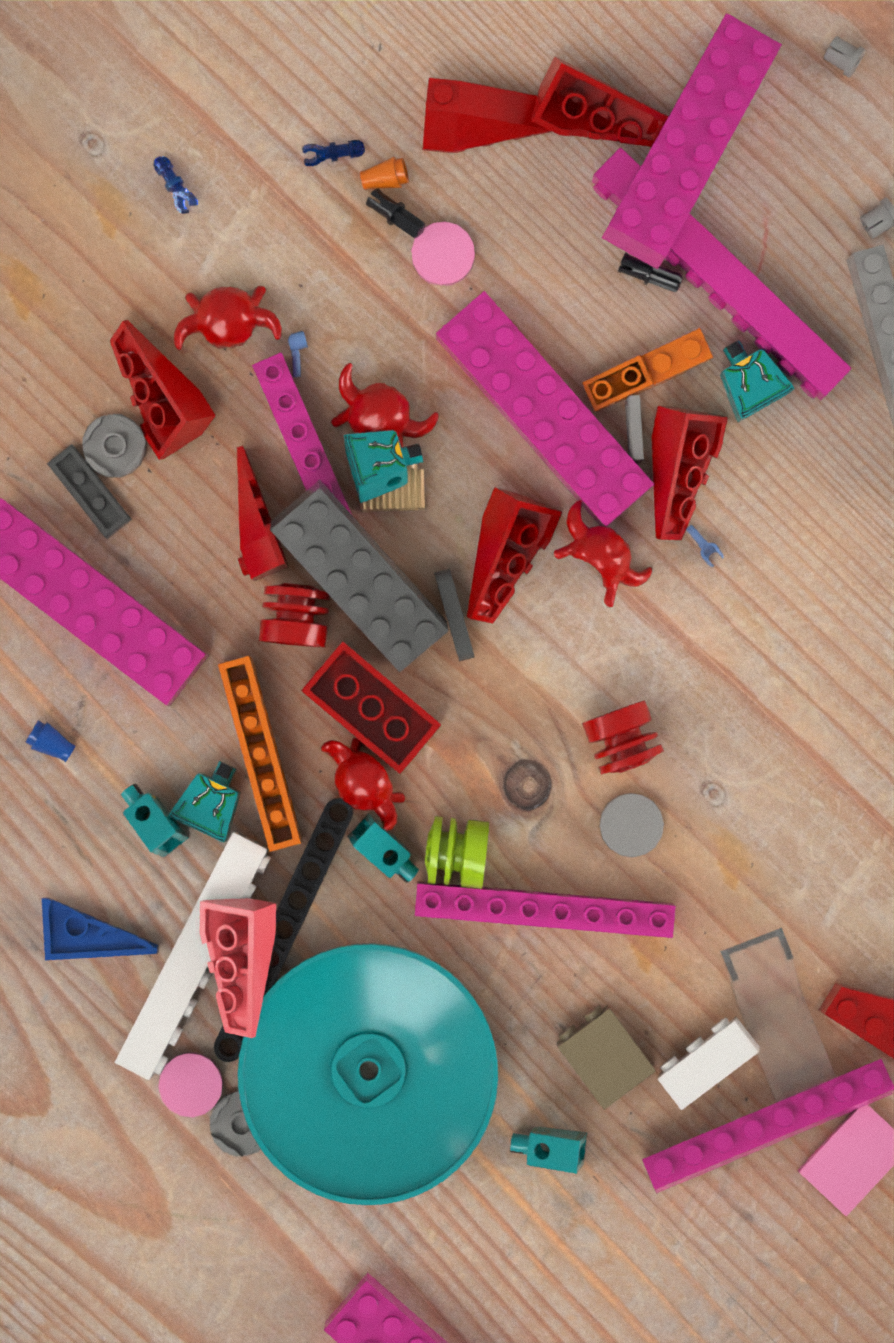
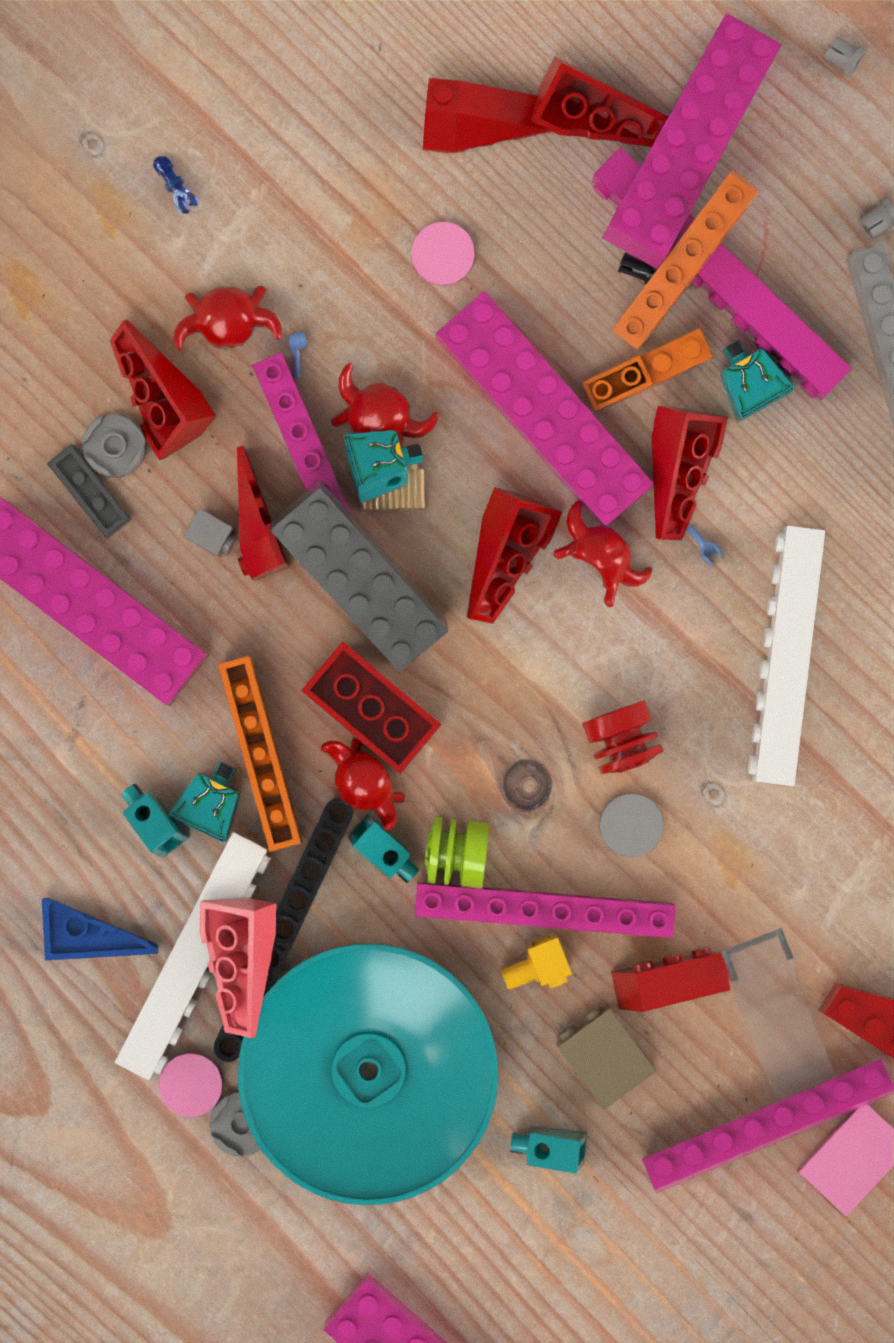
(49, 741): blue cone -> none
(211, 533): none -> light grey brick
(294, 616): red wheel -> none
(353, 148): clear blue piece -> none
(387, 174): orange cone -> none
(396, 214): black axle -> none
(454, 615): dark grey beam -> none
(544, 964): none -> yellow brick
(634, 428): light grey tile -> none
(671, 980): none -> red wedge
(686, 259): none -> orange brick
(707, 1062): white brick -> none
(787, 656): none -> white brick

